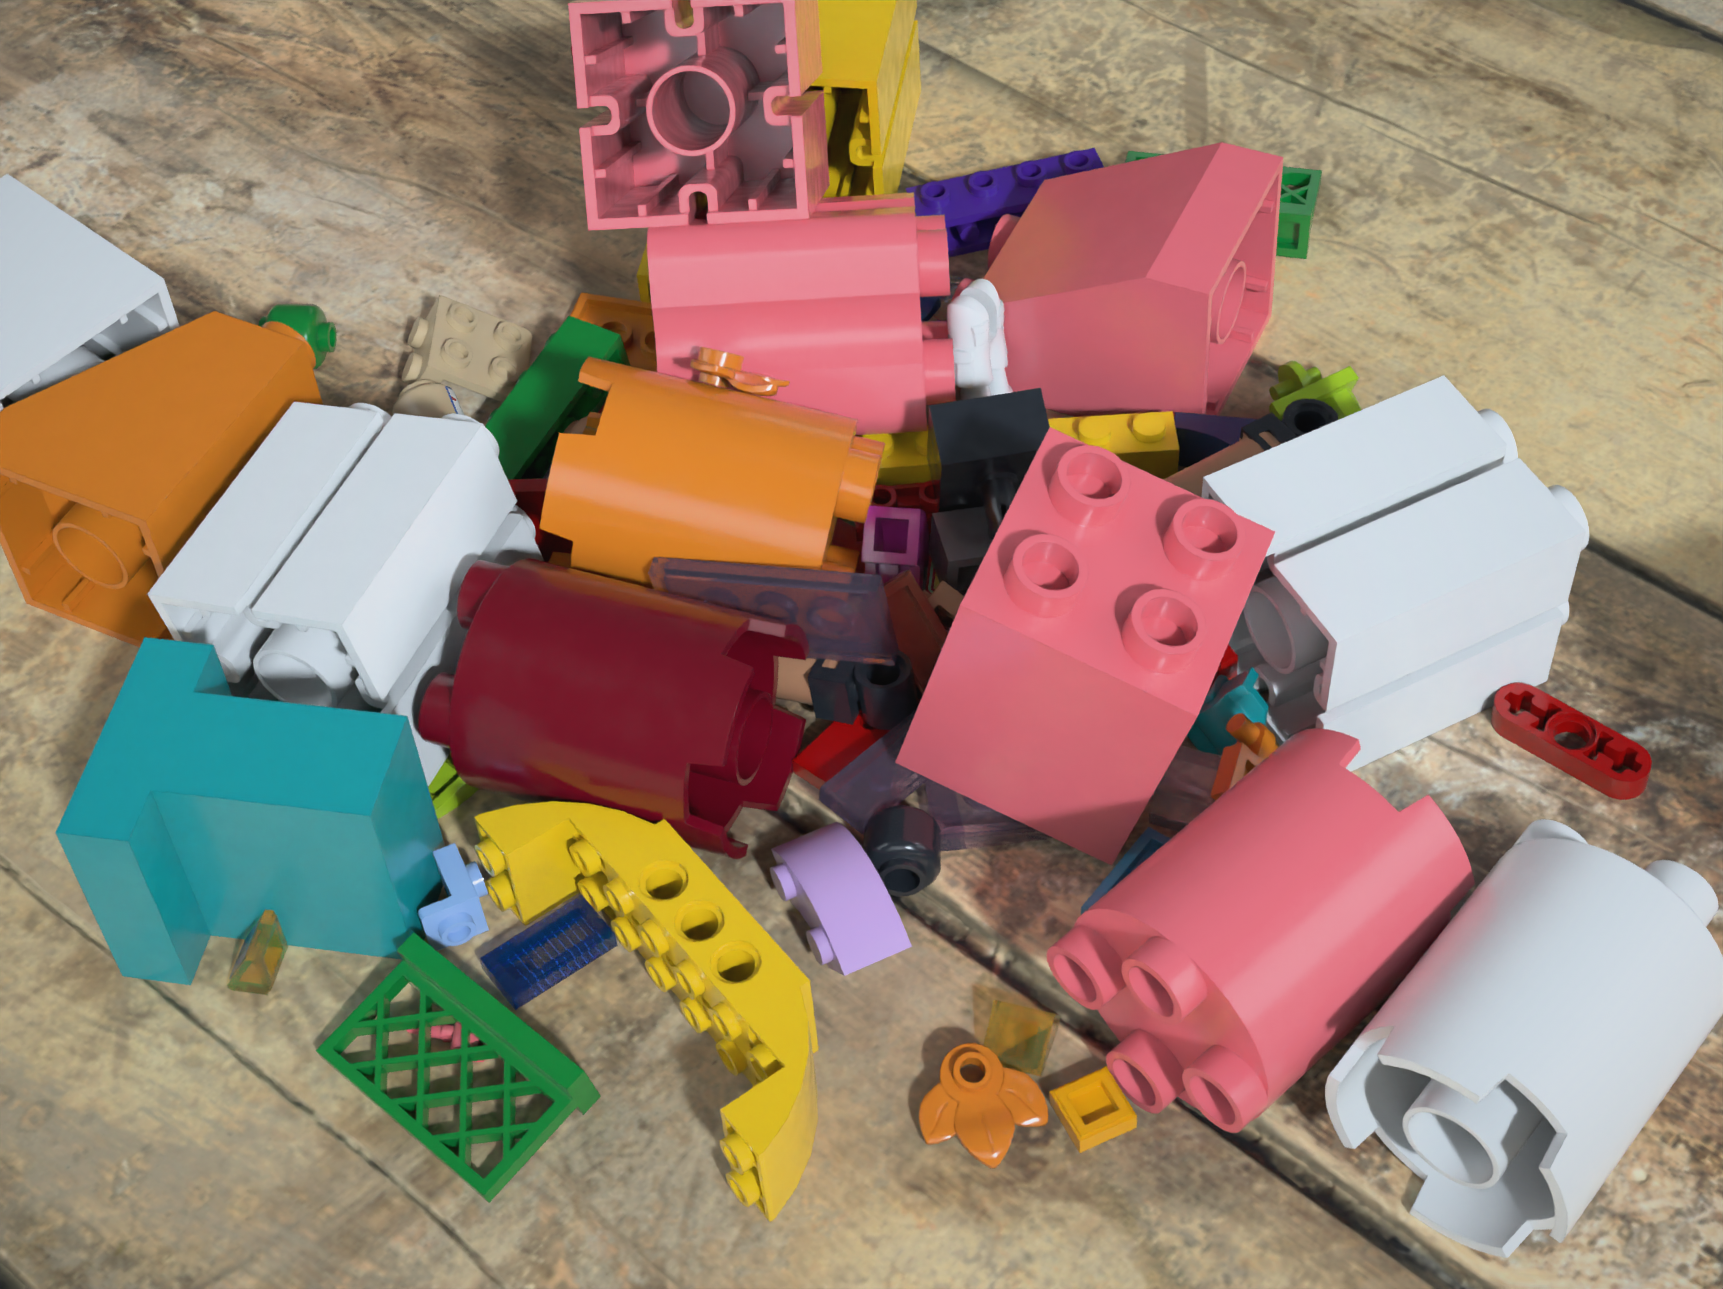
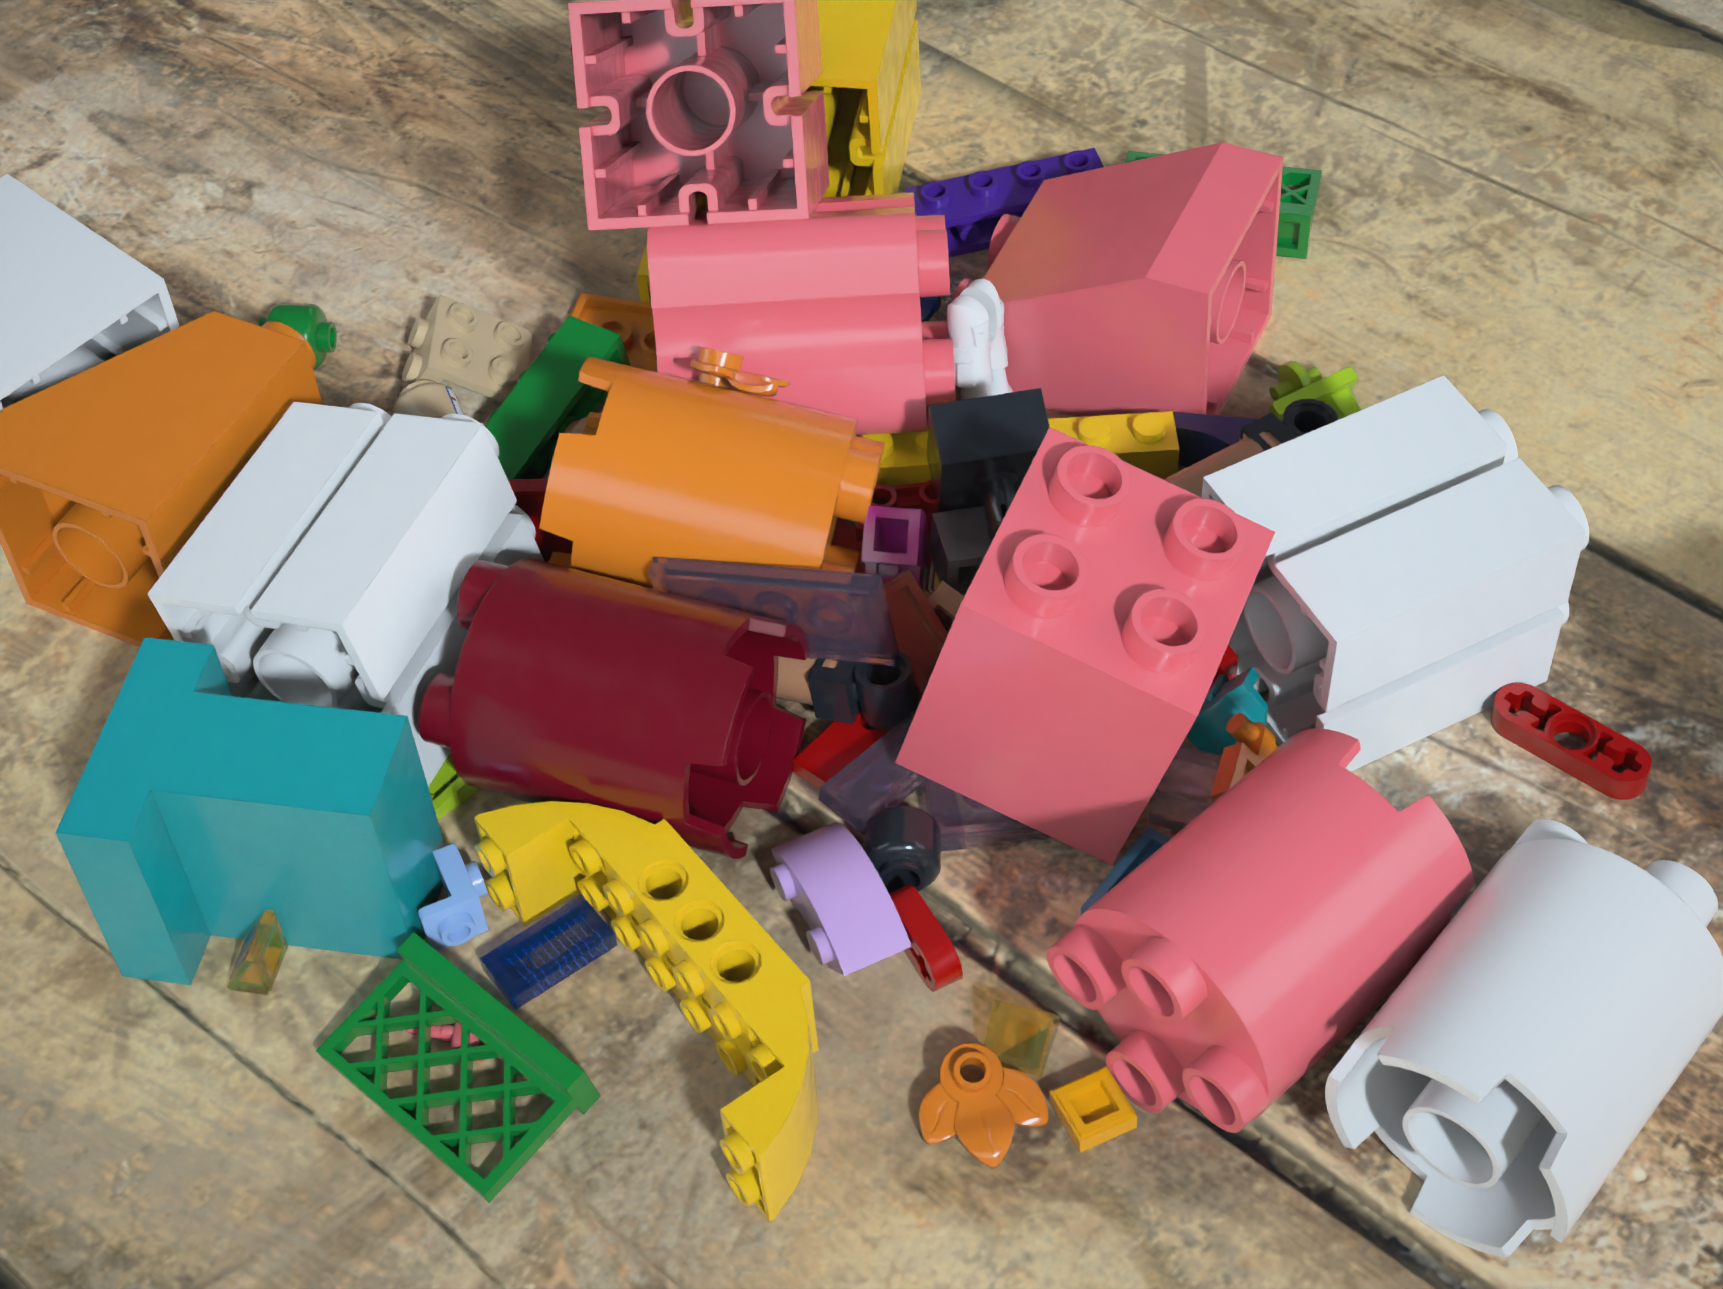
(931, 948): none -> red beam

